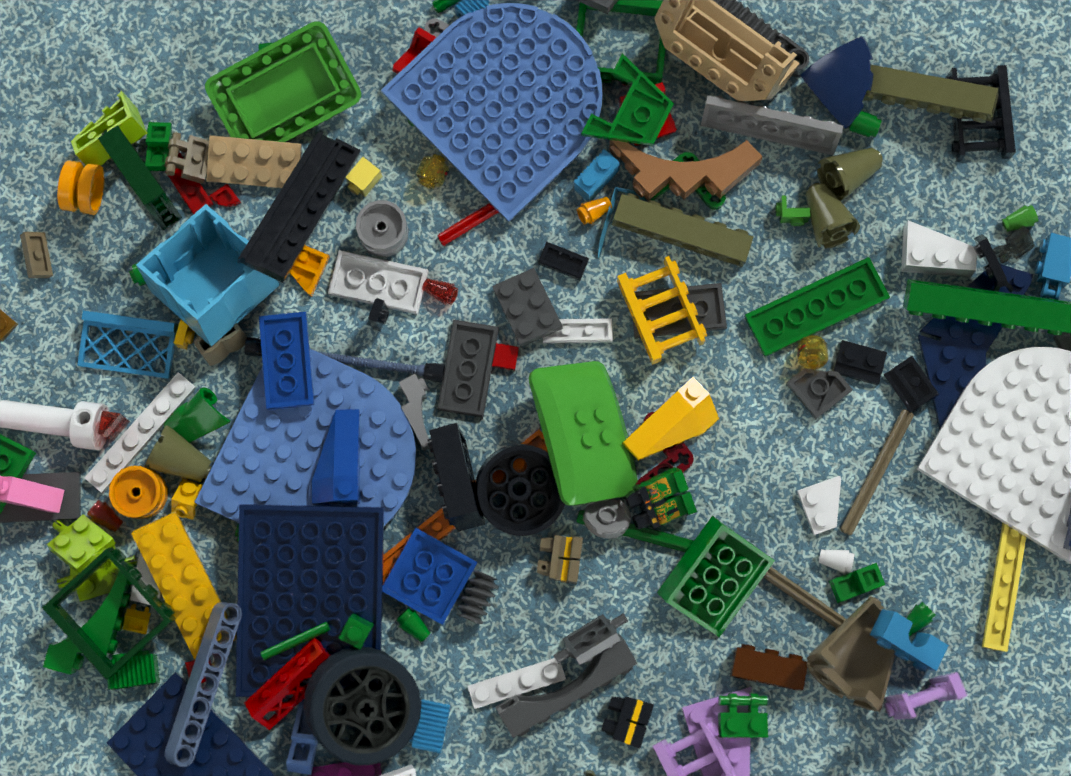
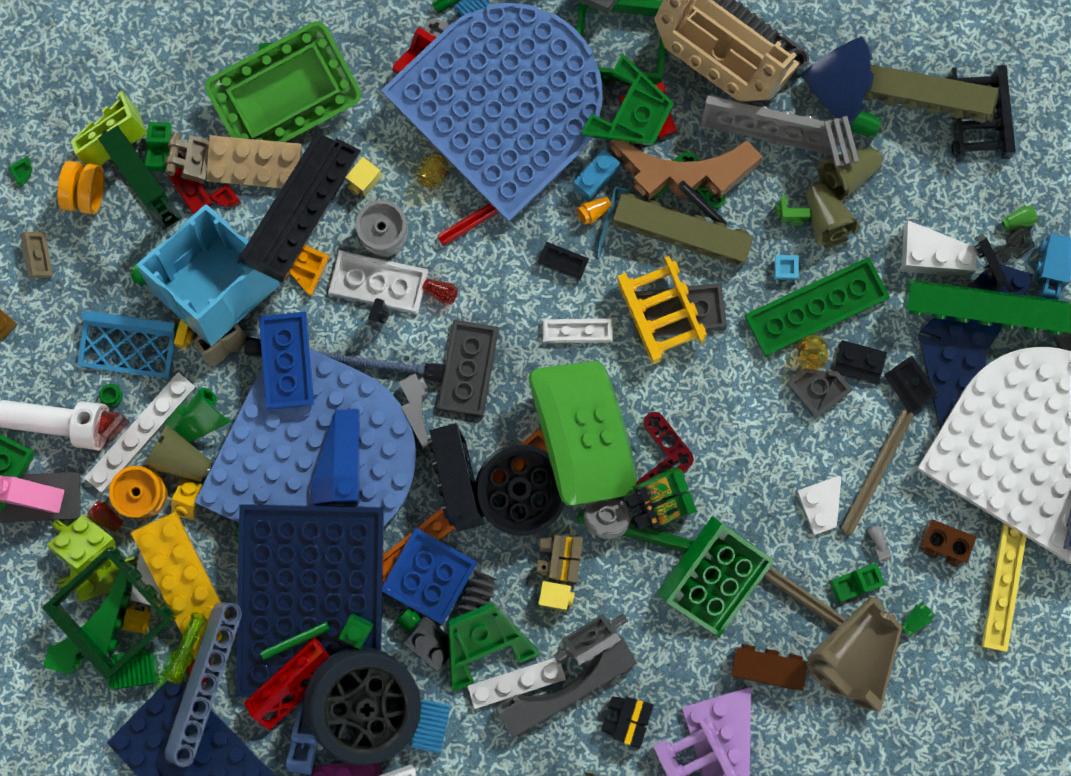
(21, 171): none -> green tile
(110, 395): none -> green plate
(182, 656): none -> clear neon green pin
(428, 642): none -> black plate
(481, 634): none -> green wing
(505, 356): red tile -> none
(527, 307): dark grey plate -> none
(556, 596): none -> light yellow brick
(680, 418): yellow wedge -> none
(700, 202): none -> black bar
(743, 724): green plate -> none
(786, 267): none -> medium azure plate
(836, 122): none -> light grey tile
(837, 559): white cone -> none
(877, 535): none -> light grey arm
(893, 632): dark azure arch -> none
(942, 687): lavender fence -> none
(948, 536): none -> reddish brown brick

